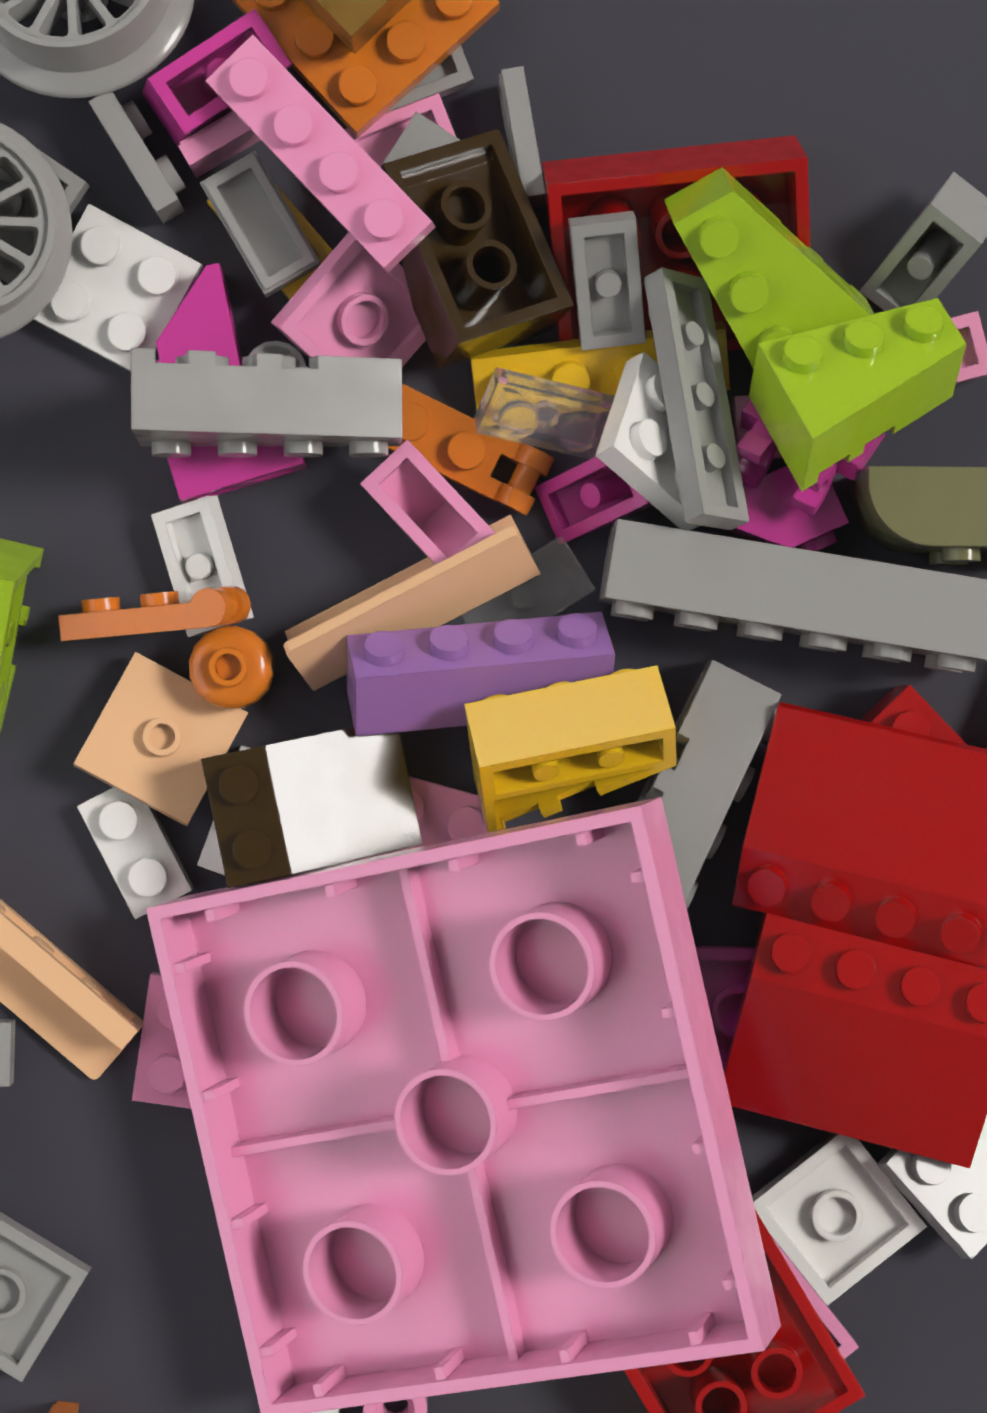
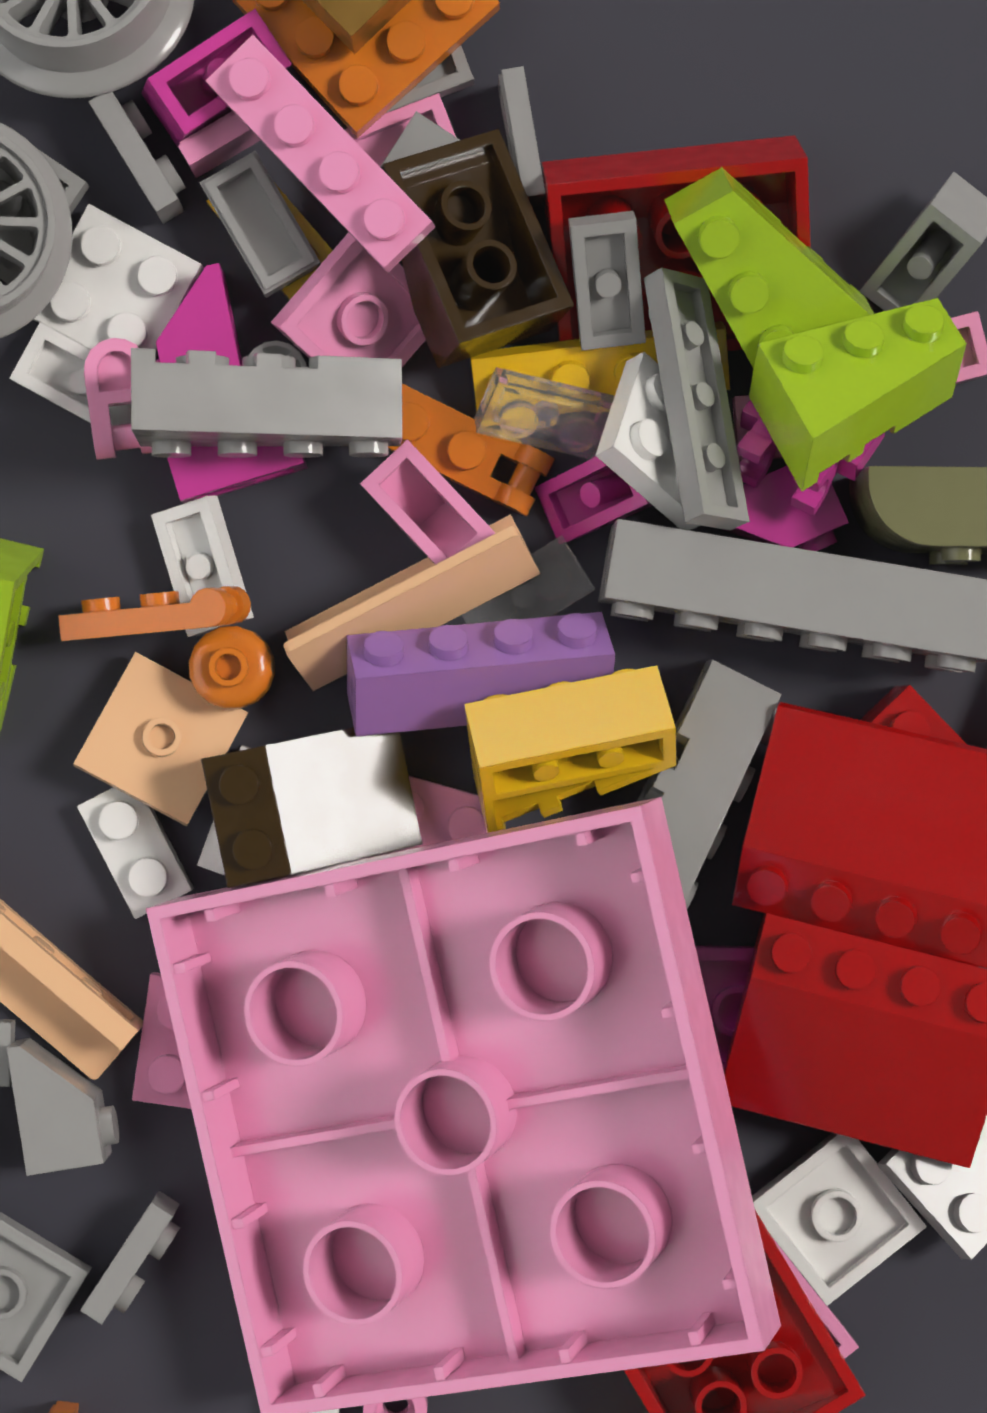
(55, 370): none -> white plate
(58, 1112): none -> light grey slope
(109, 385): none -> bright pink plate
(119, 1282): none -> light grey plate

